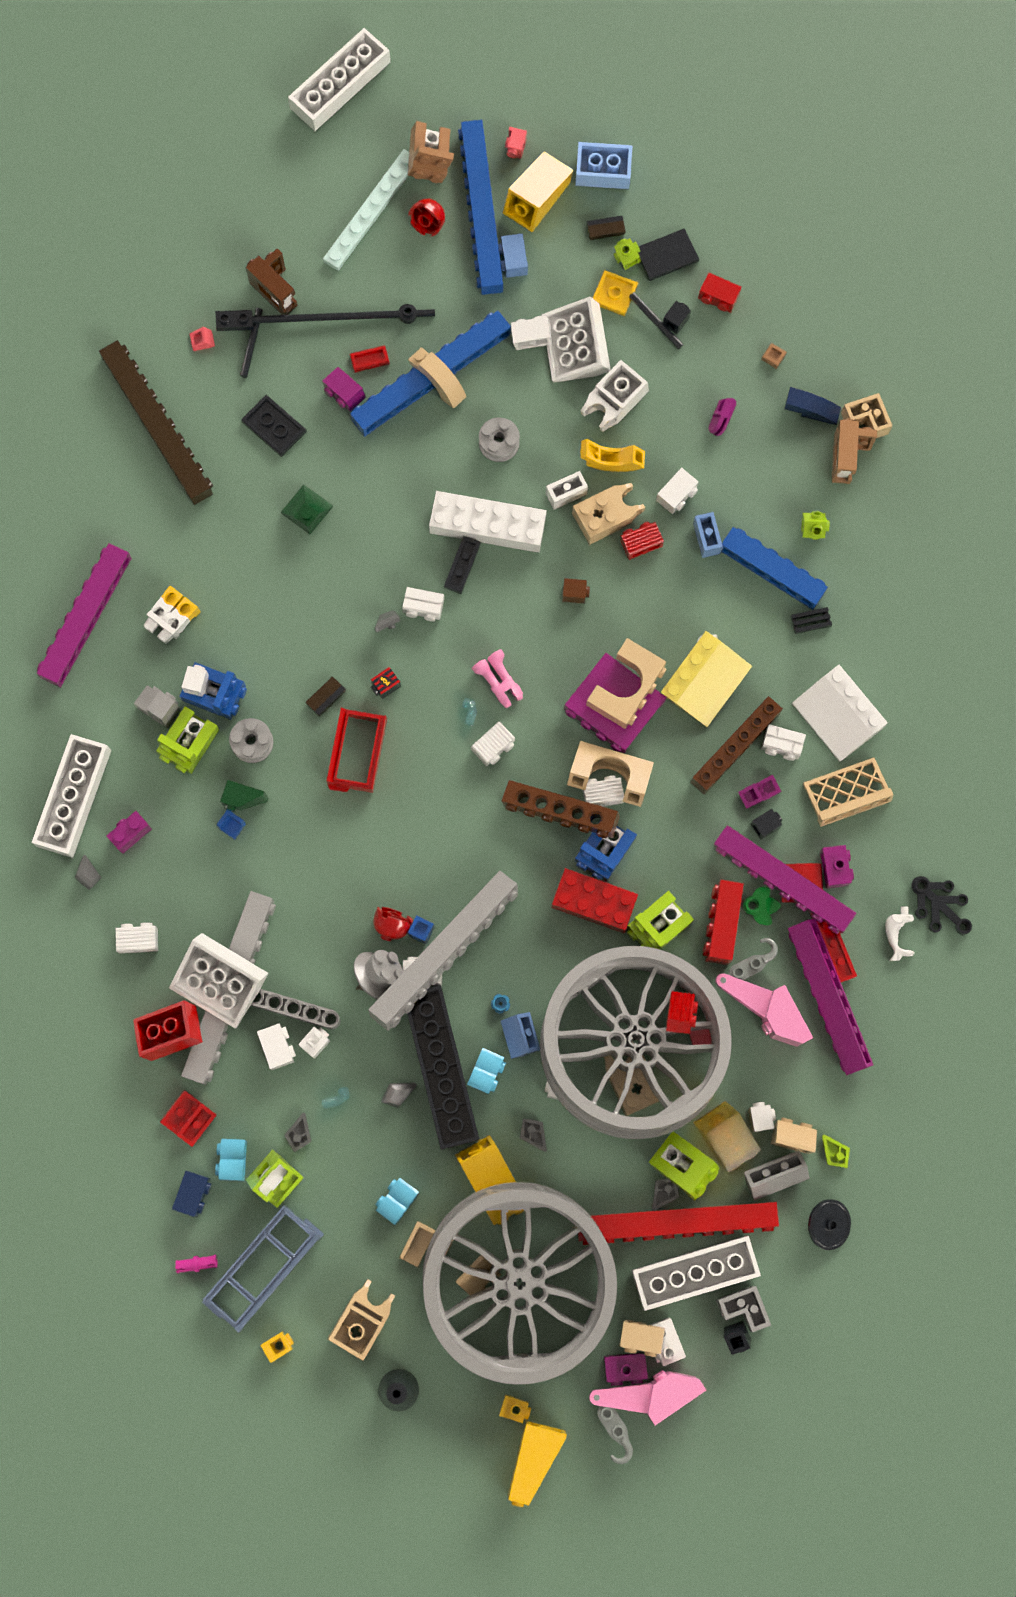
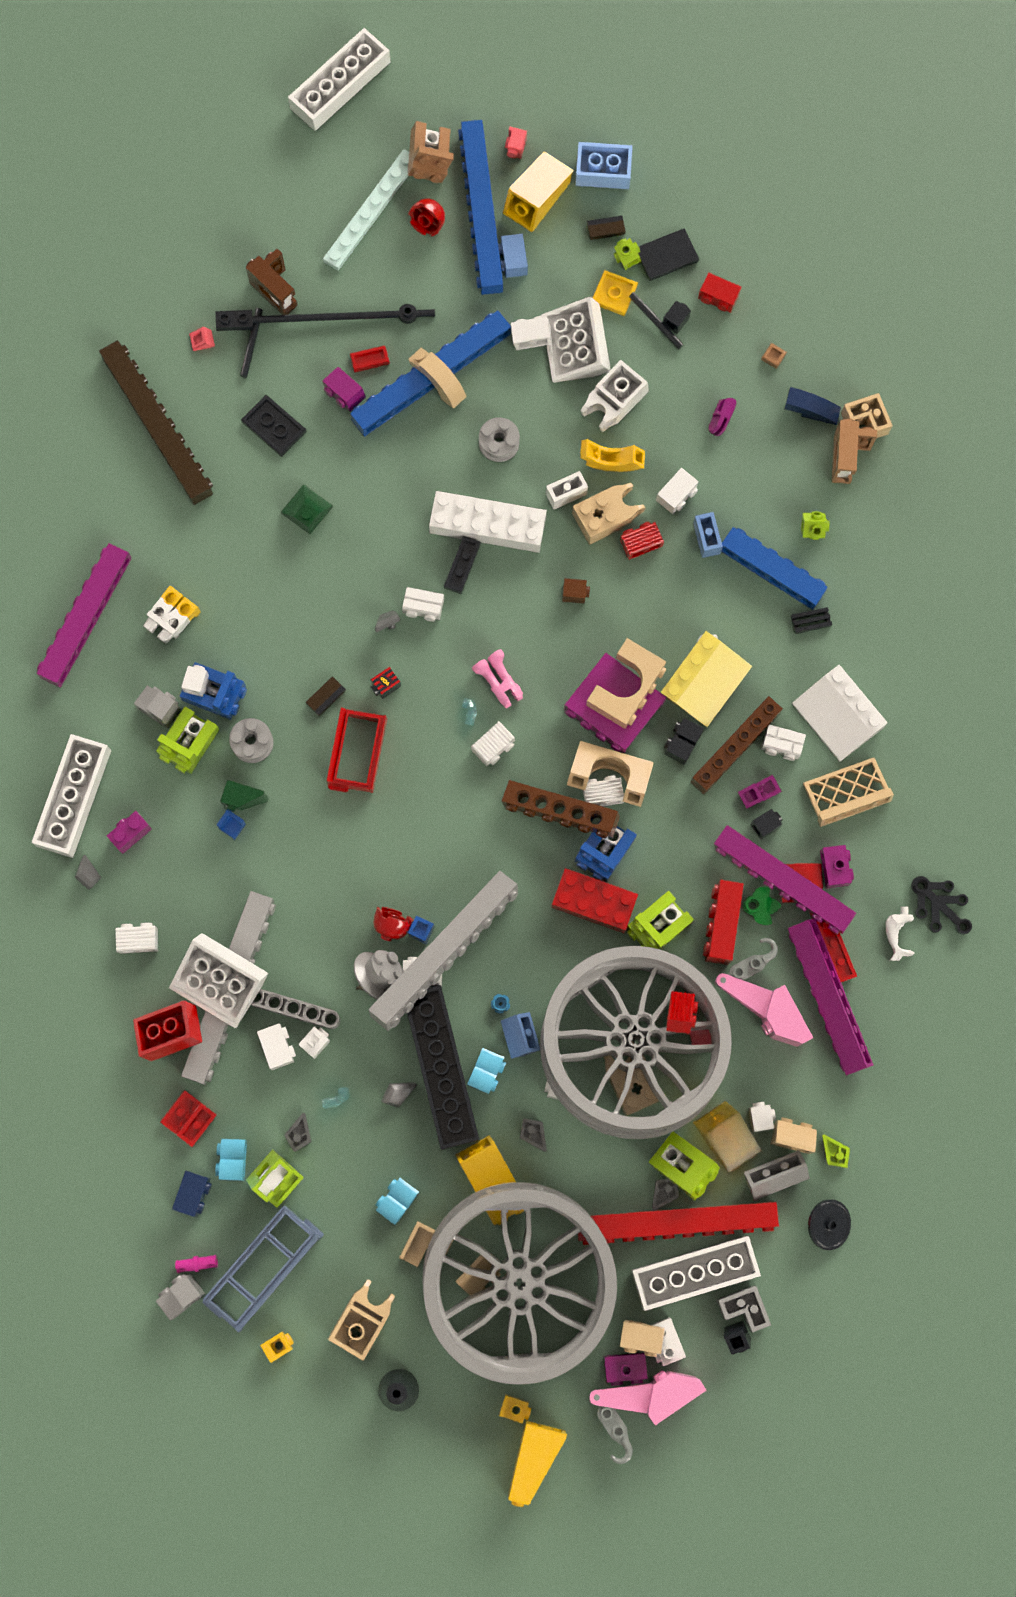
(179, 1296): none -> light grey brick
(684, 740): none -> black piece

